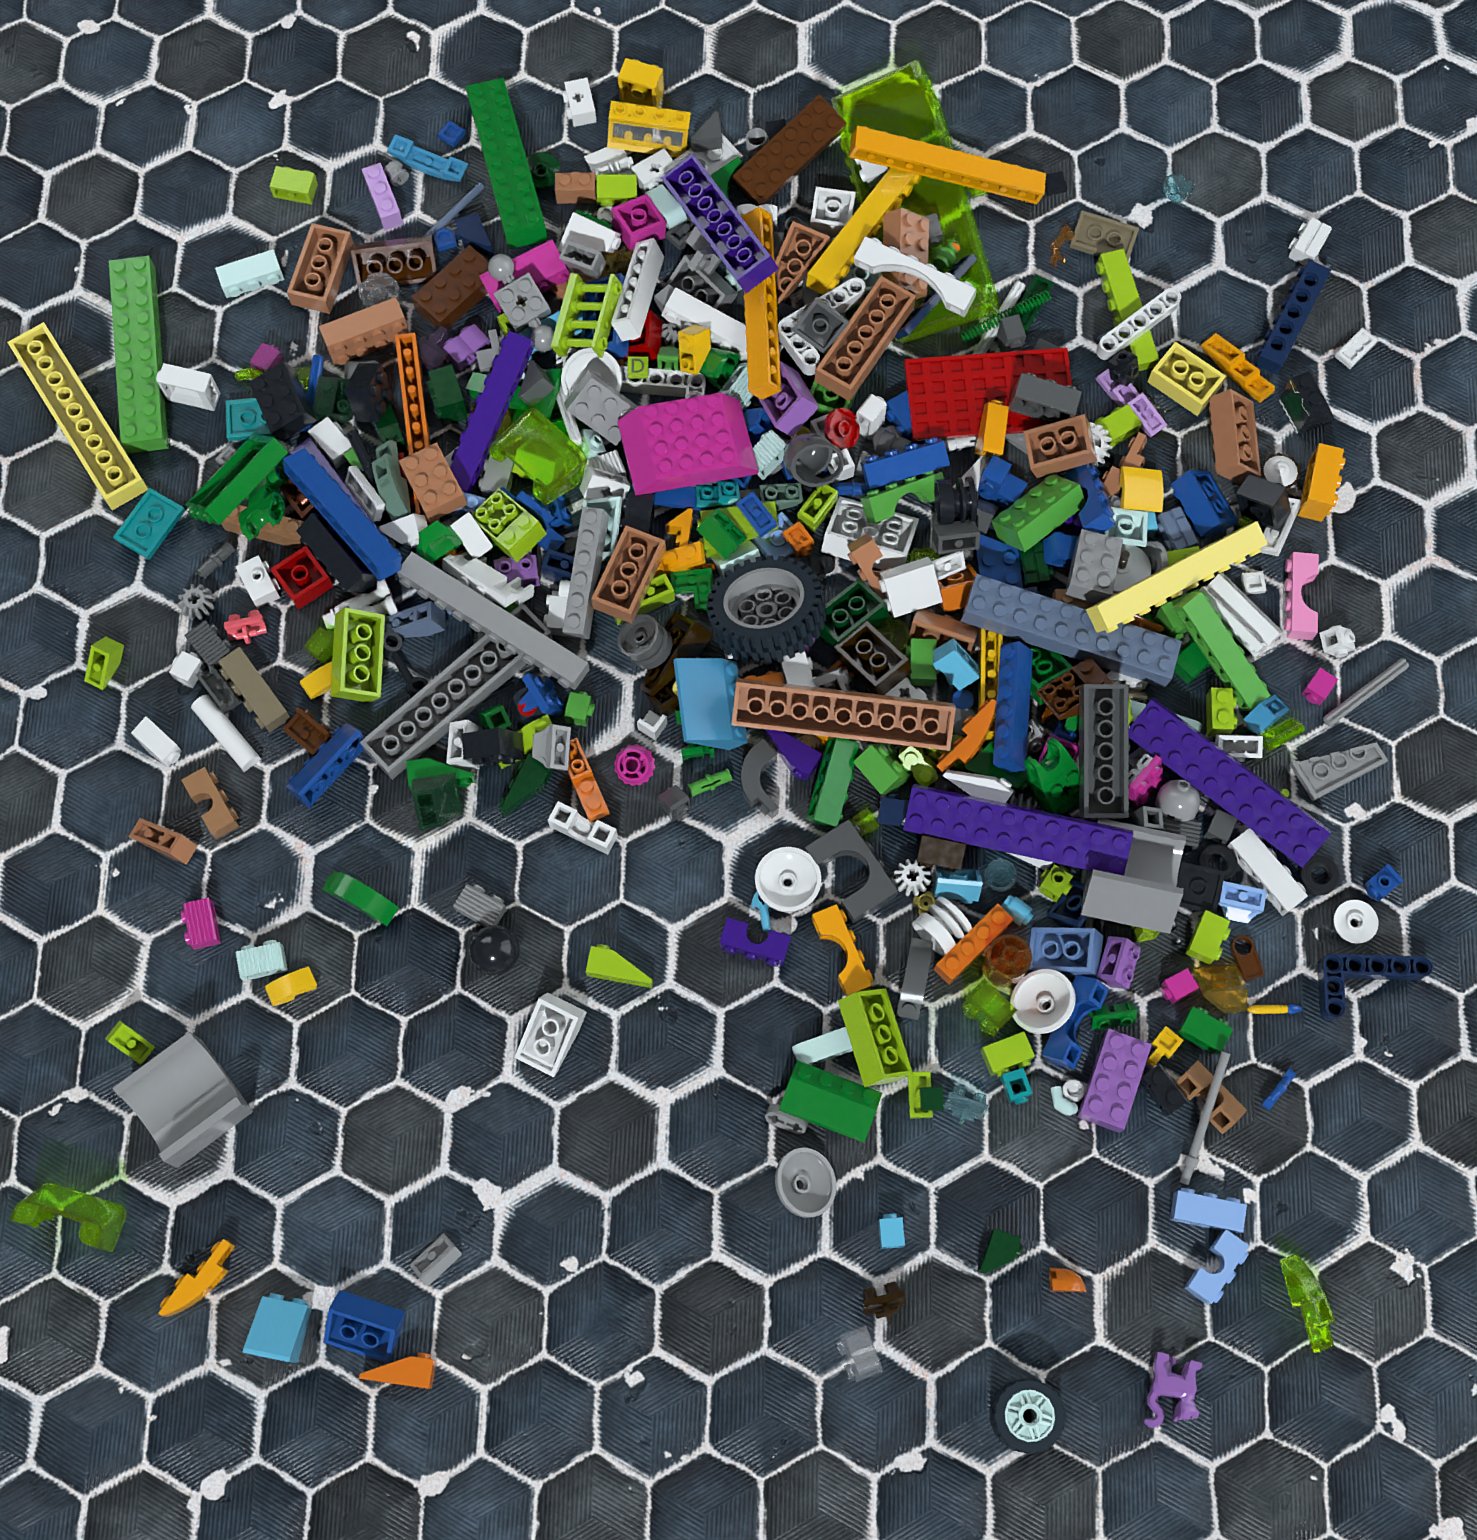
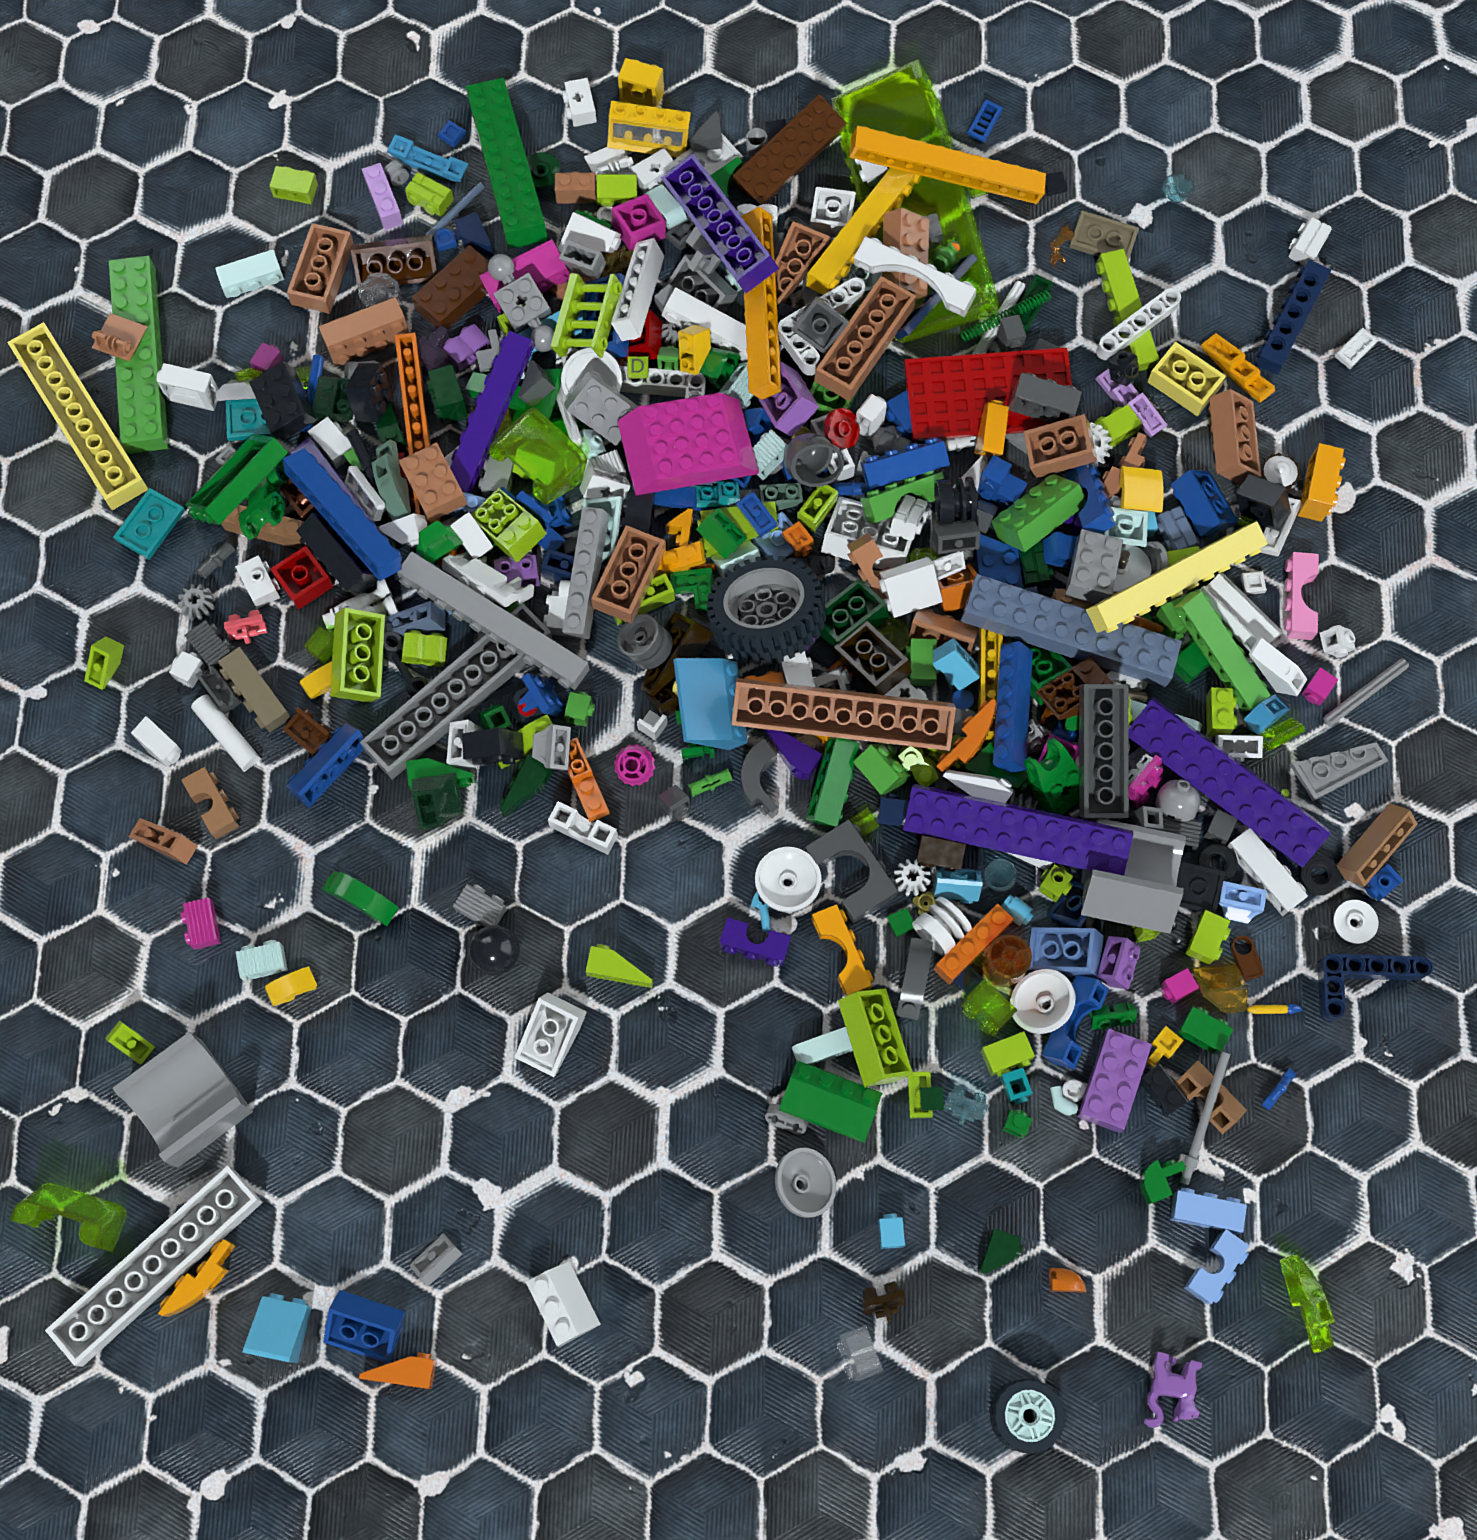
(118, 337): none -> nougat hinge
(153, 1267): none -> white brick
(235, 390): none -> light grey slope
(424, 649): none -> lime brick
(429, 194): none -> lime brick
(563, 1303): none -> white slope
(900, 922): none -> green tile
(909, 518): none -> white brick
(968, 980): none -> tile
(991, 107): none -> blue slope
(1017, 1123): none -> green brick
(1154, 1182): none -> green brick
(1277, 668): none -> white slope
(1305, 404): black slope -> none
(1377, 844): none -> medium nougat brick

